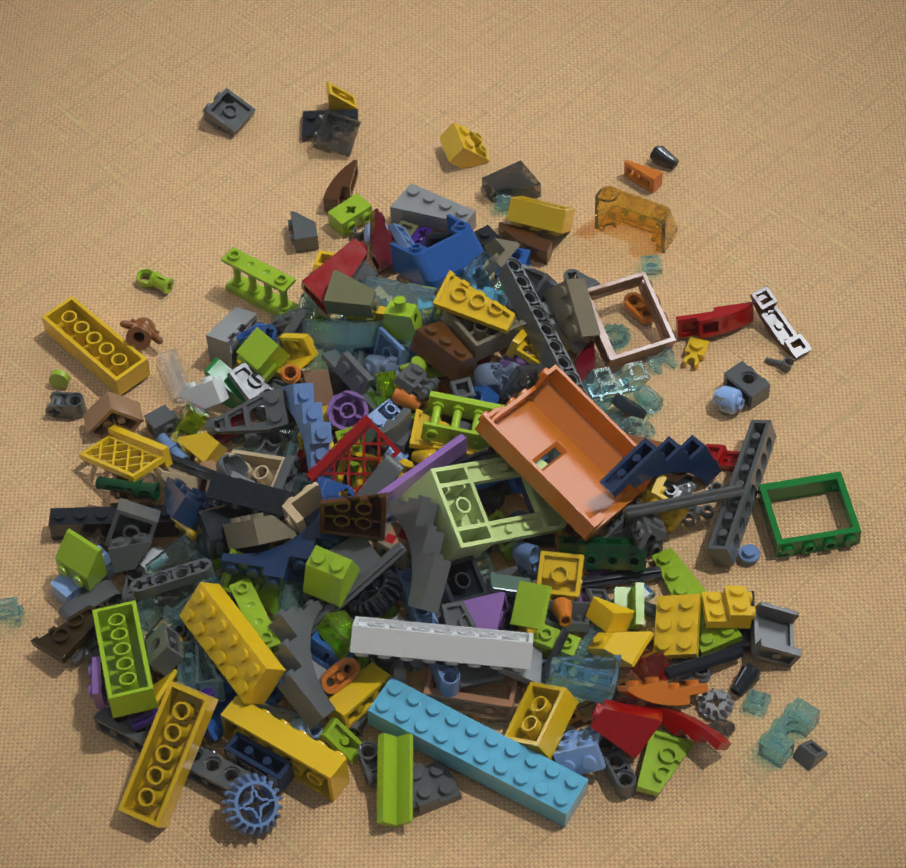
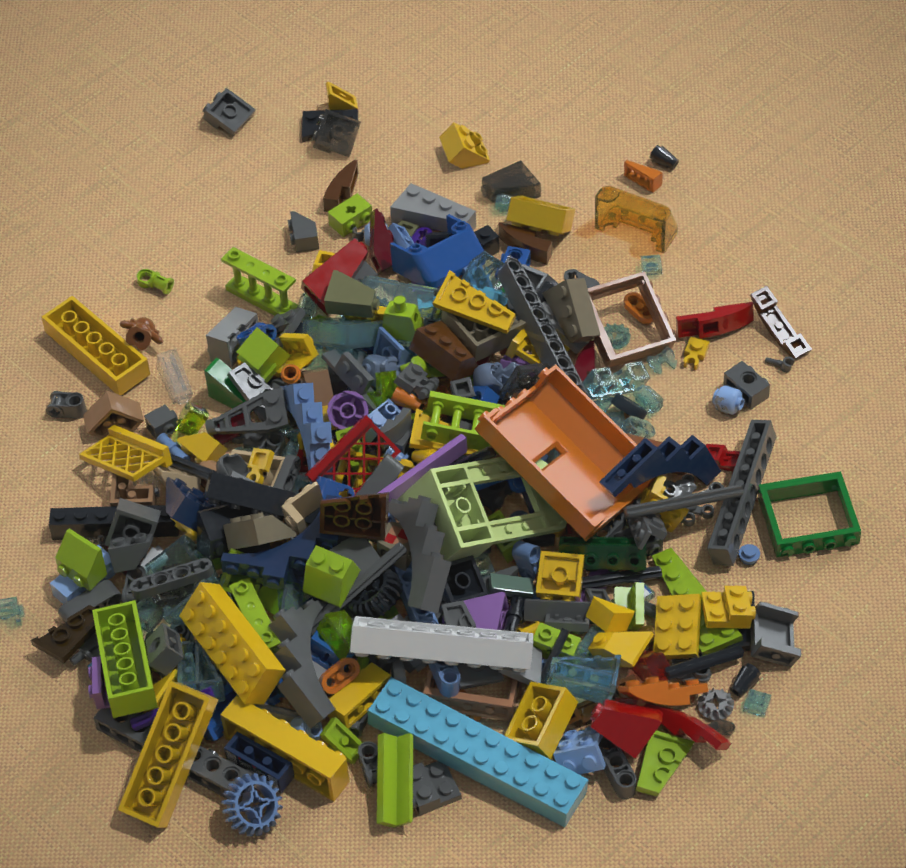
(59, 379): lime tile -> none
(137, 488): dark green pin -> none
(206, 393): white slope -> none
(259, 462): none -> yellow plate
(500, 252): dark tan slope -> none
(531, 605): lime slope -> none
(562, 610): orange cone -> none
(797, 718): clear light blue arch -> none
(809, 754): dark grey slope -> none

